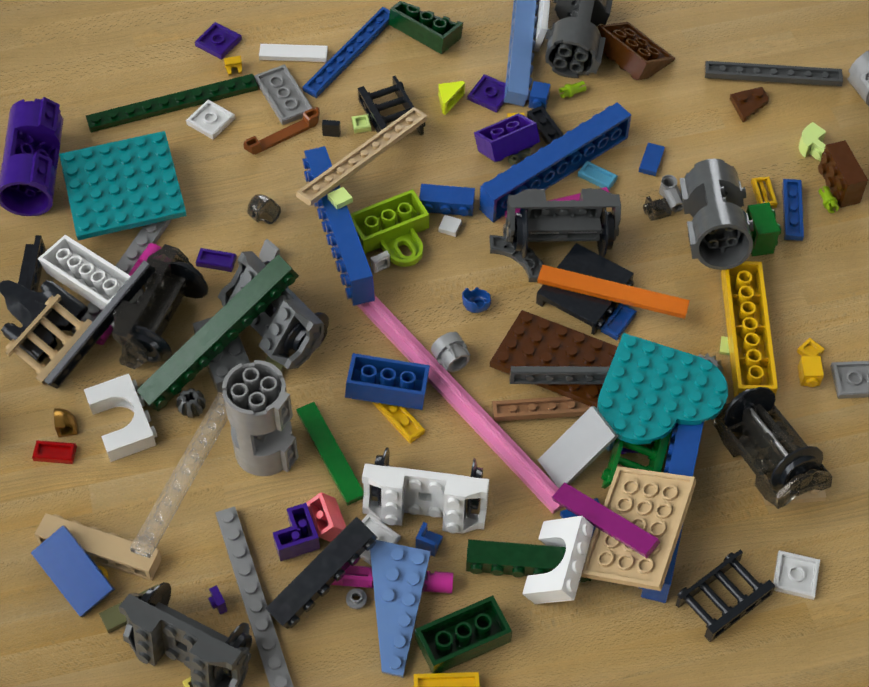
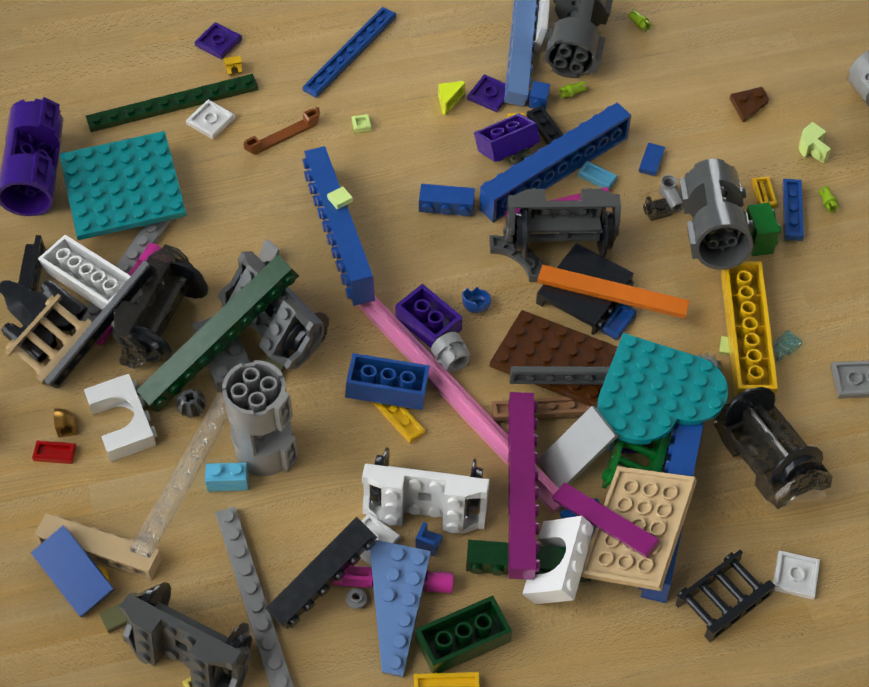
(216, 260): dark purple tile -> none
(216, 600): dark purple plate -> none
(227, 476): none -> medium azure brick
(263, 209): clear smoke helmet -> none
(283, 94): light grey tile -> none
(287, 52): white tile -> none
(299, 537): dark purple brick -> none
(326, 516): coral brick -> none
(330, 453): green tile -> none
(331, 128): black tile -> none
(361, 156): tan plate -> none
(373, 110): black fence -> none
(380, 261): white tile -> none
(392, 225): lime brick -> none
(425, 27): dark green wedge -> none
(427, 315): none -> dark purple brick
(450, 225): white tile -> none
(521, 487): none -> magenta brick
(633, 50): reddish brown slope -> none
(642, 22): none -> lime pin
(773, 73): dark grey plate -> none
(787, 344): none -> clear light blue plate
(810, 348): yellow tile -> none
(810, 371): yellow brick -> none
(842, 173): reddish brown brick -> none

